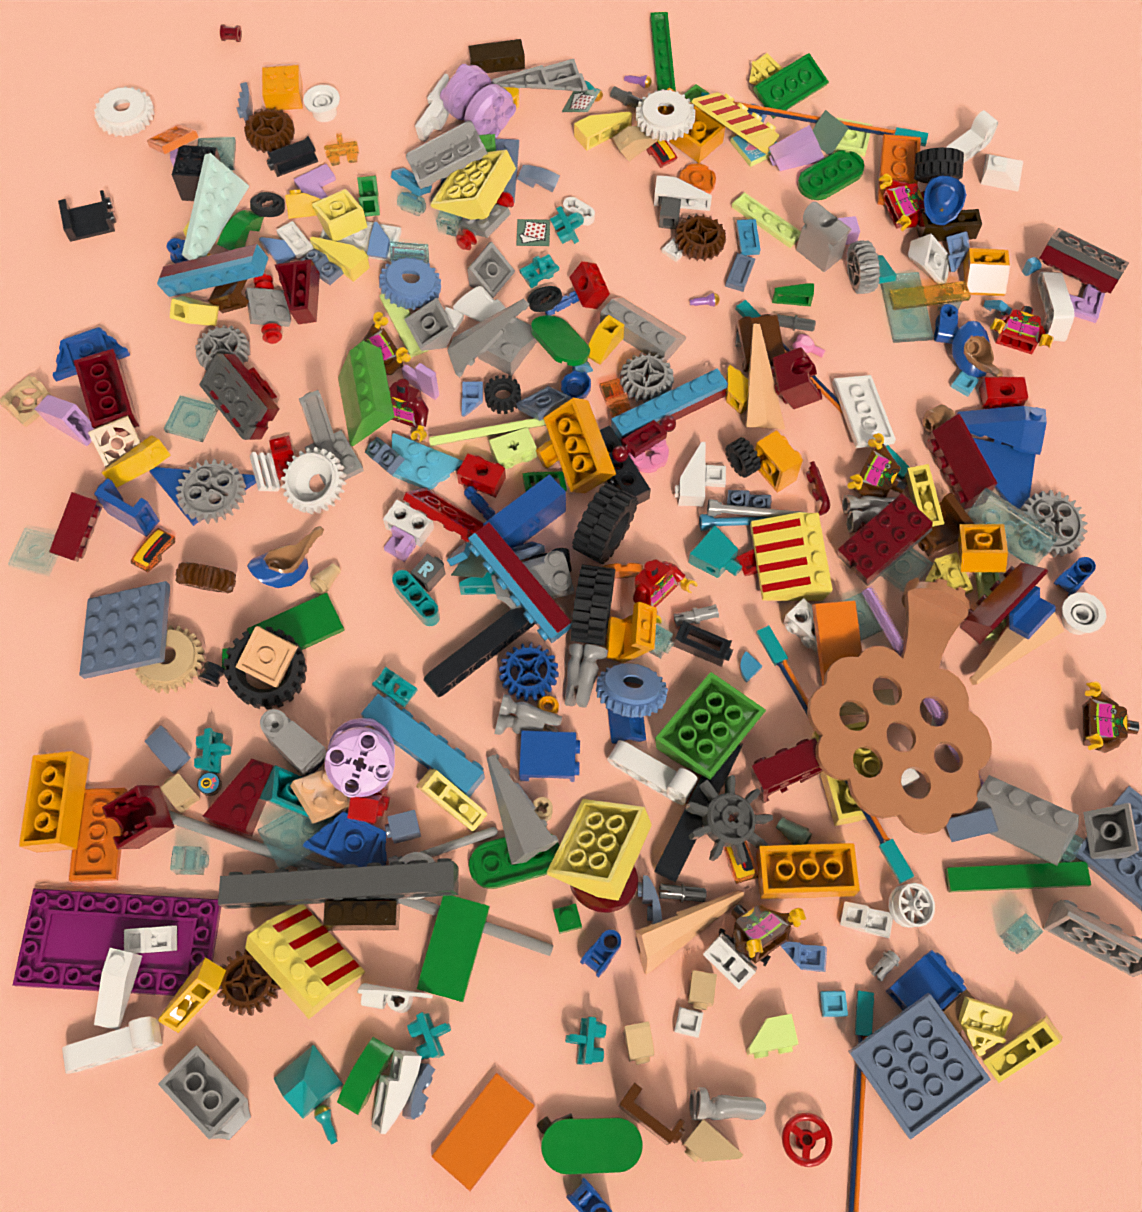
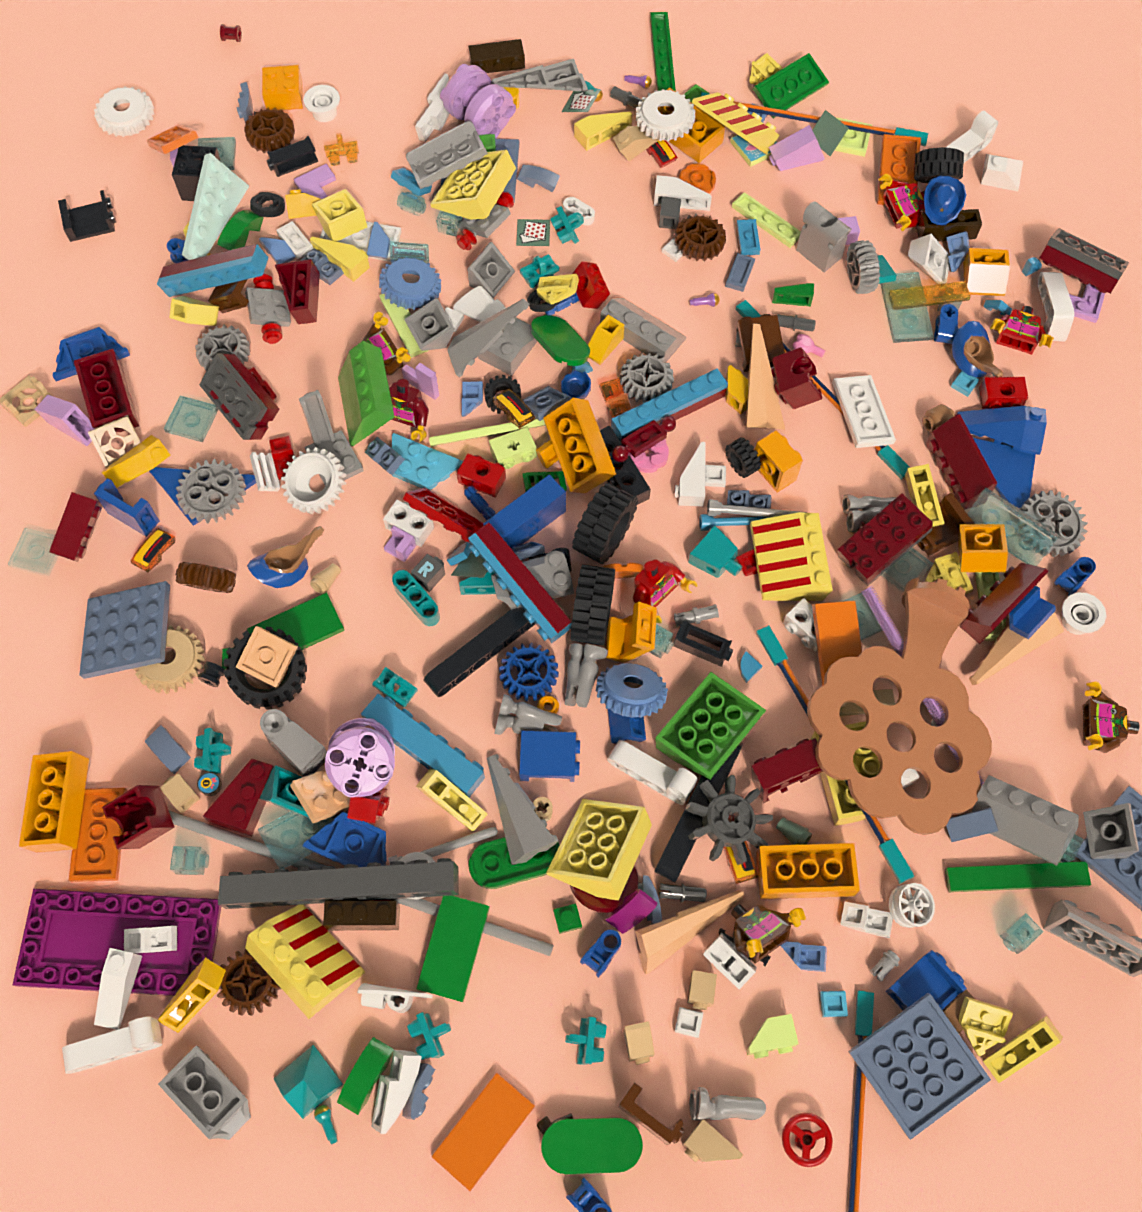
(369, 195): green brick -> none
(403, 827): sand blue brick -> none
(514, 407): none -> slope
(557, 288): none -> light yellow slope
(632, 911): none -> magenta slope
(820, 491): dark red piece -> none
(830, 175): green tile -> none
(878, 472): torso -> none

